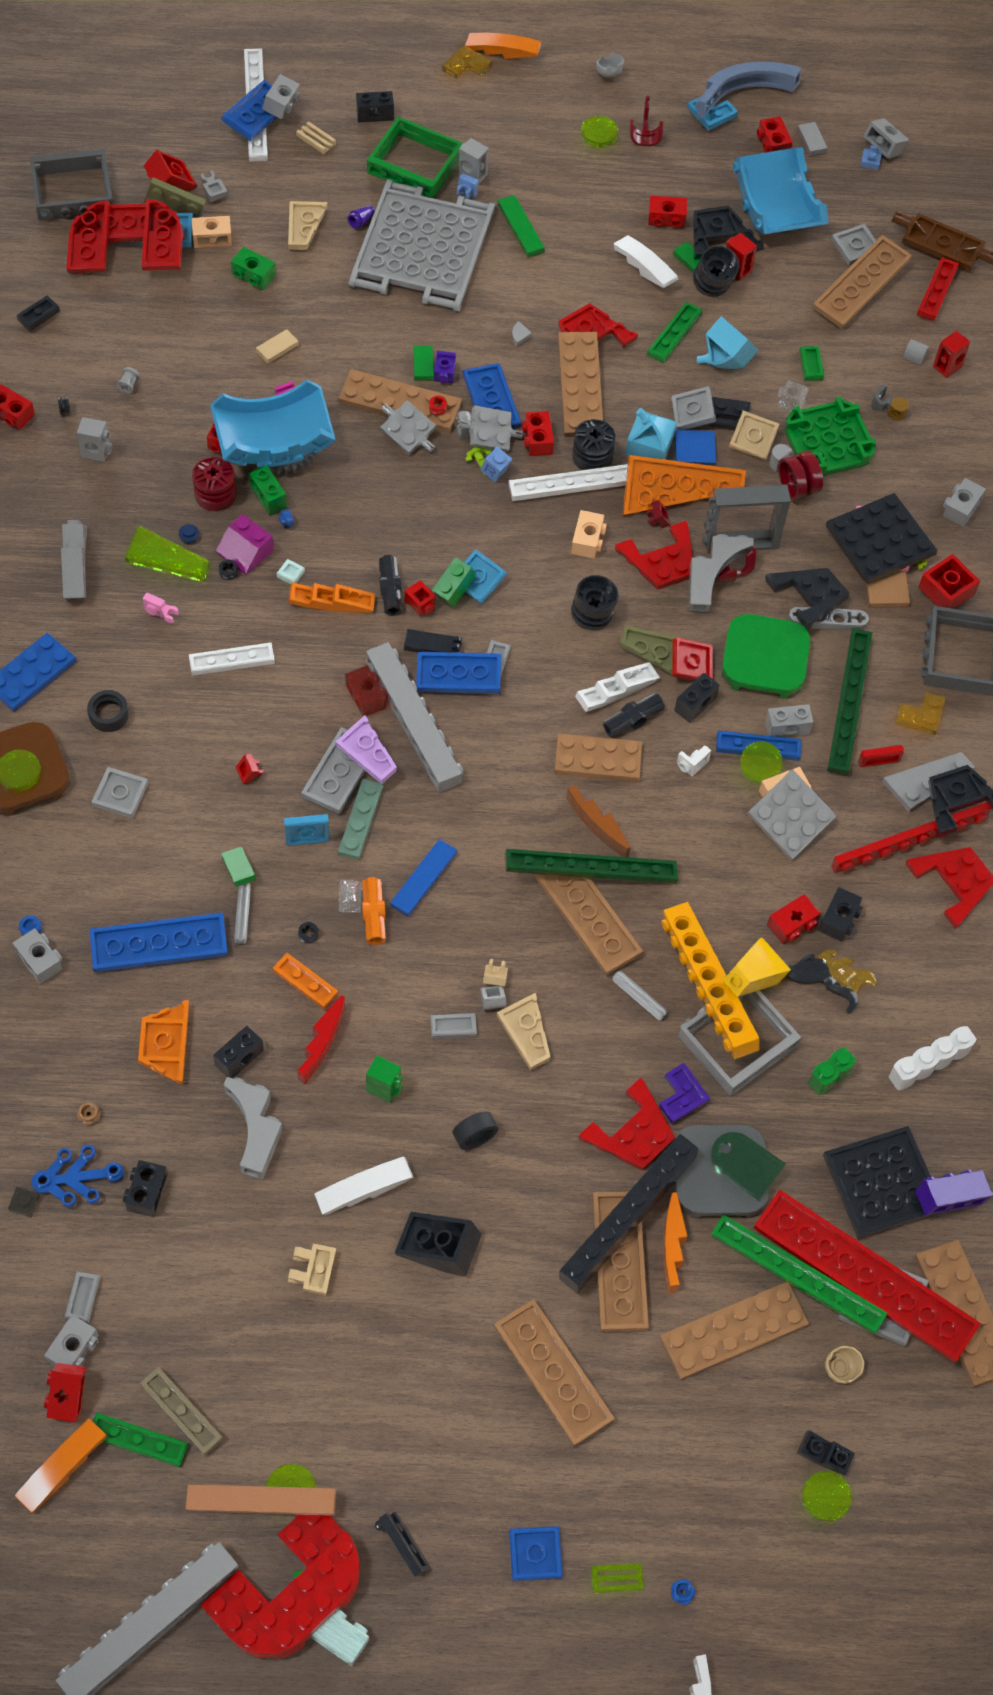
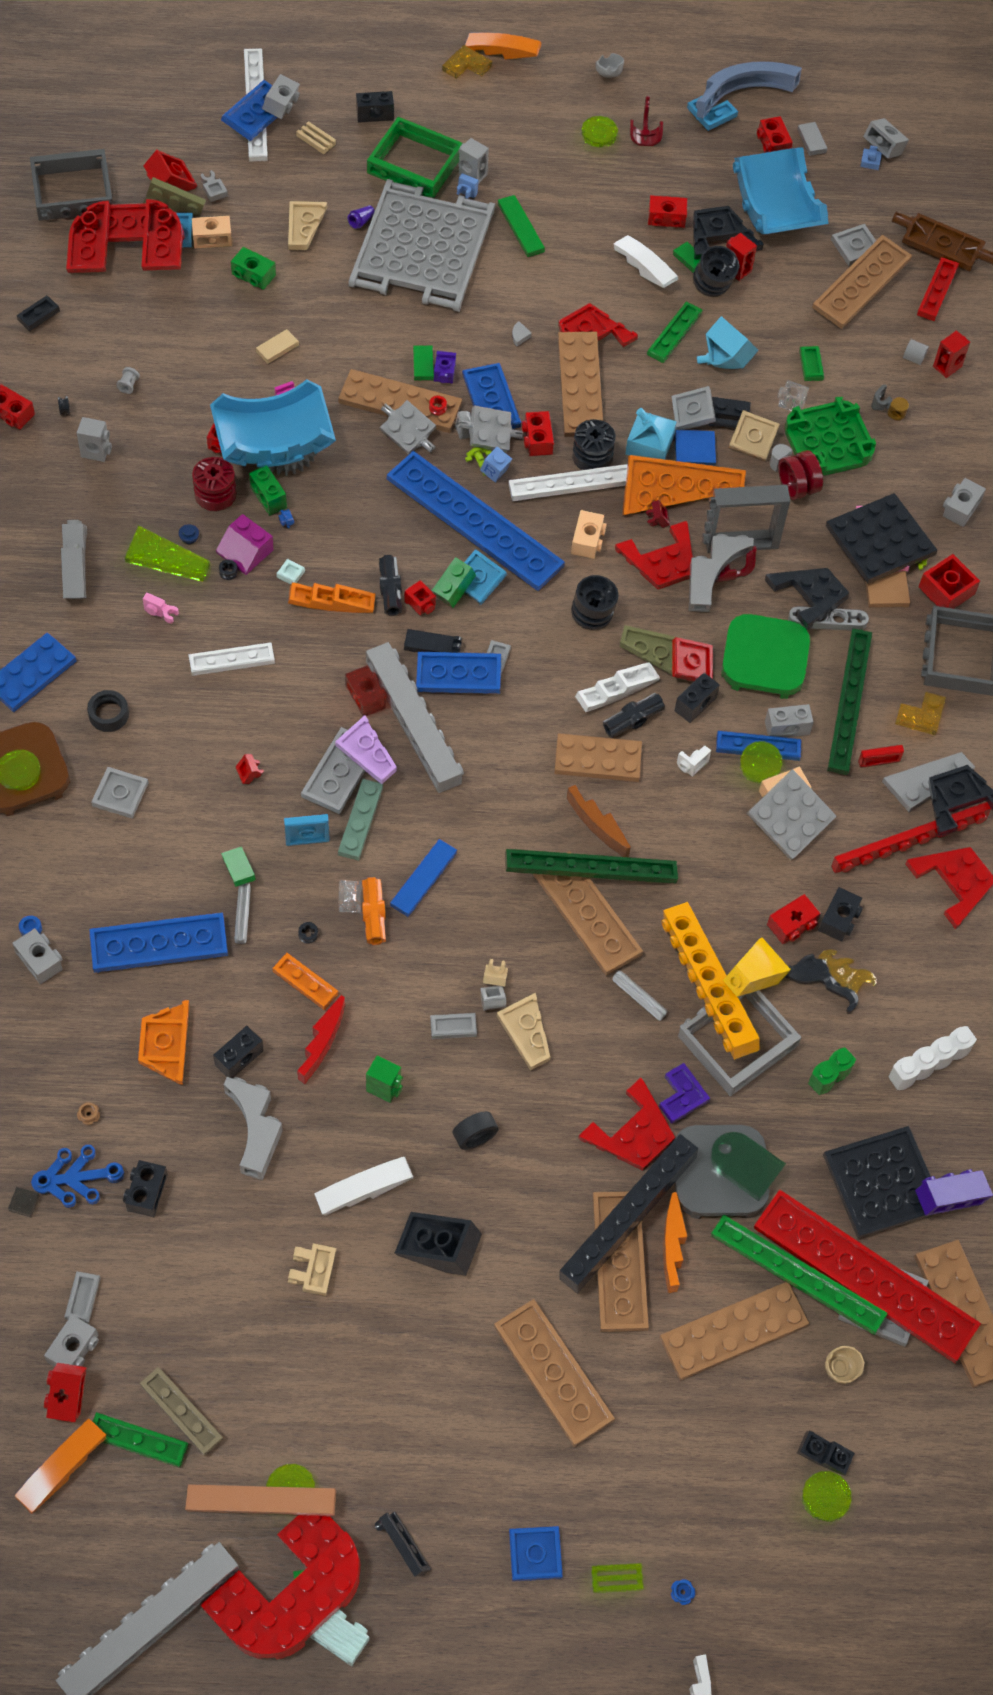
(476, 521): none -> blue plate

